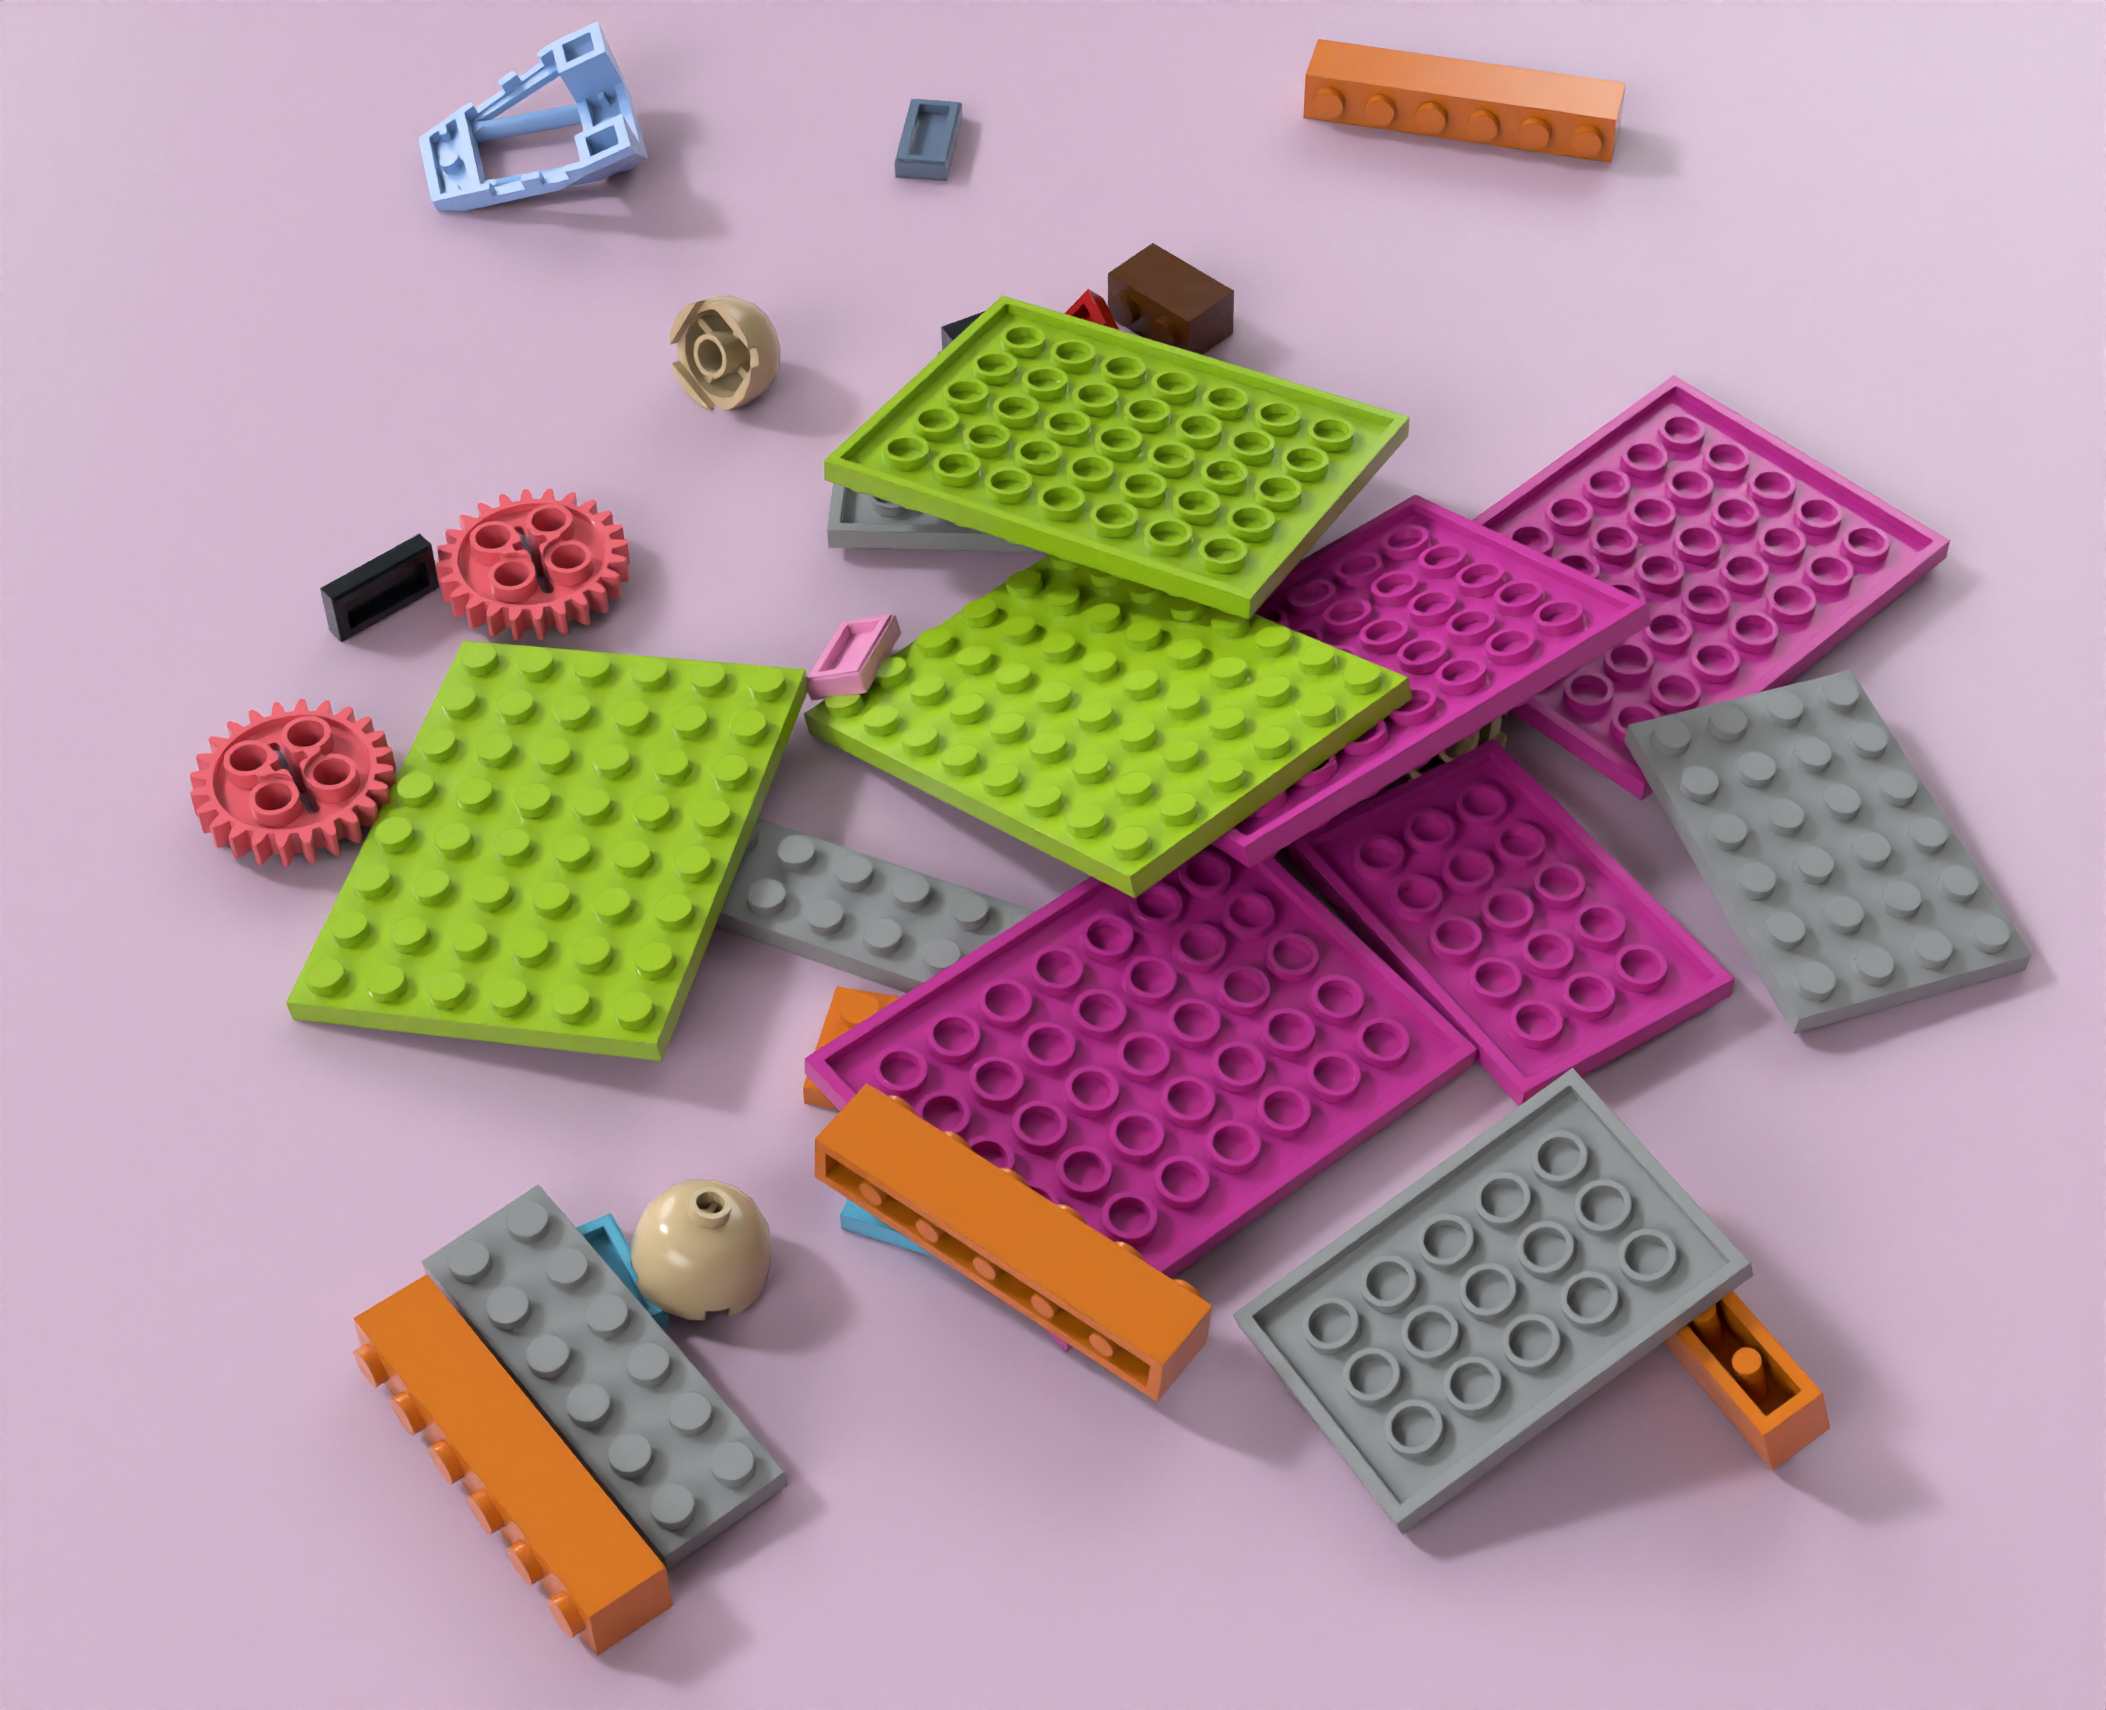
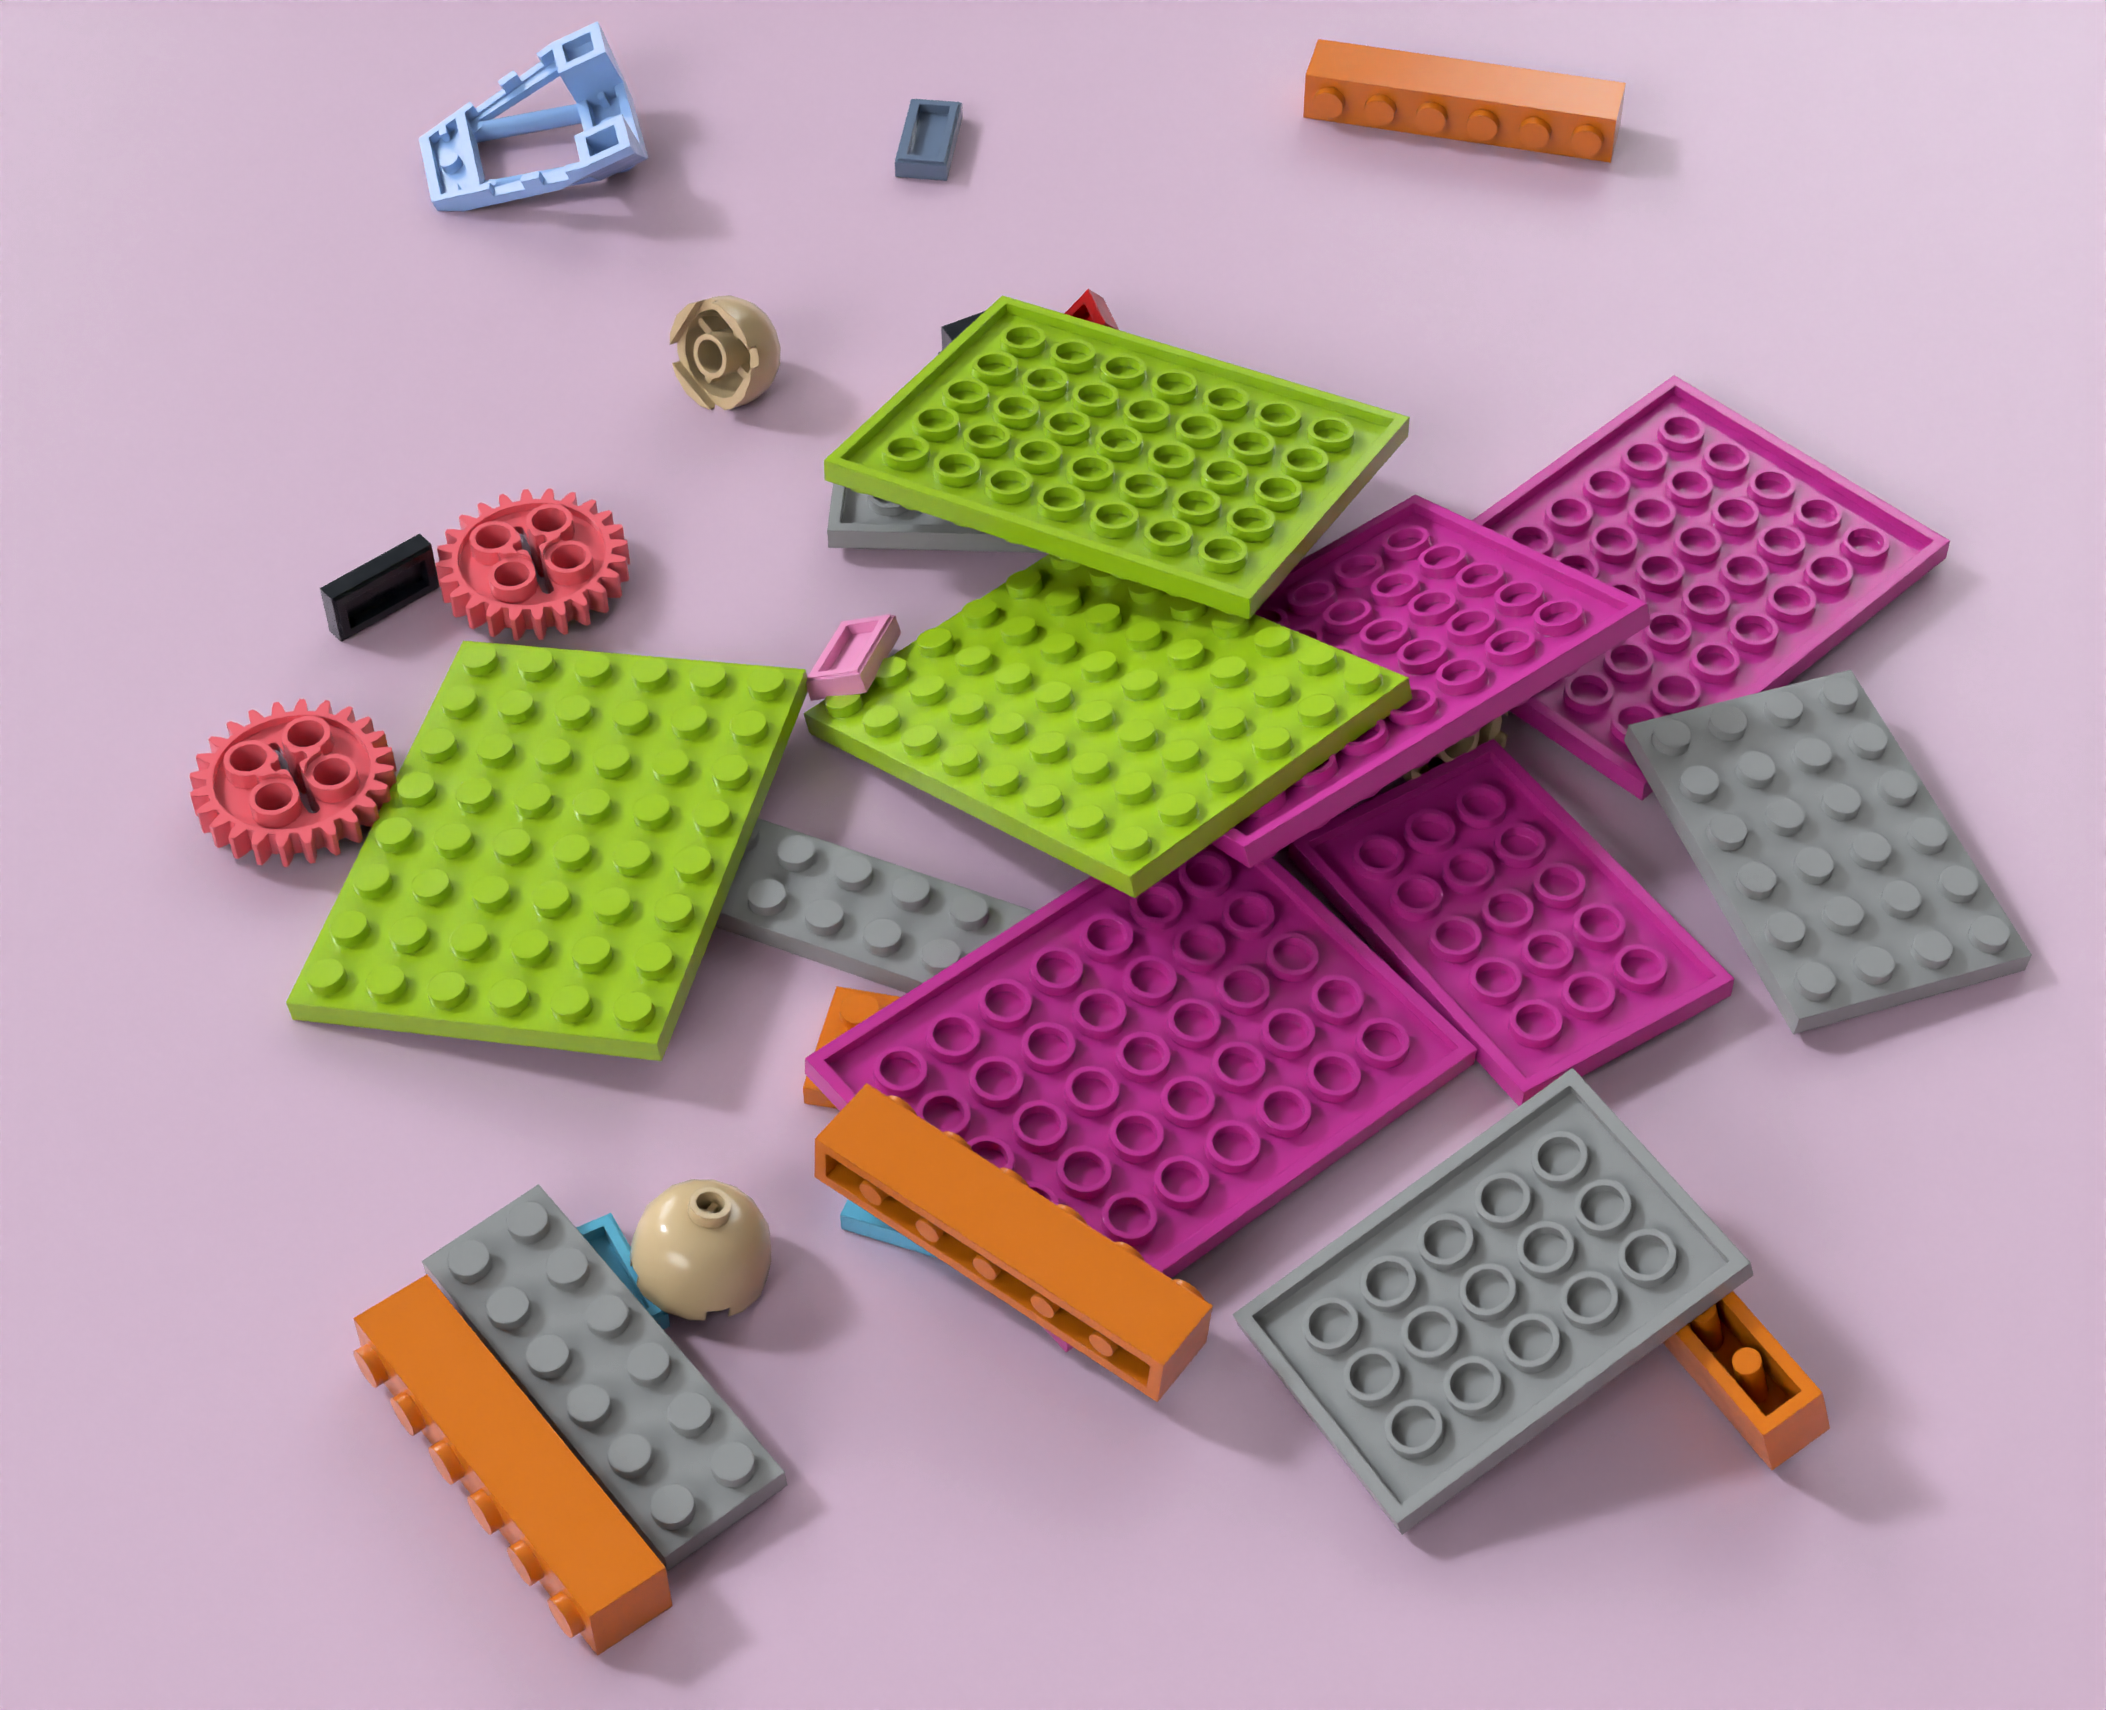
(1170, 301): reddish brown brick -> none

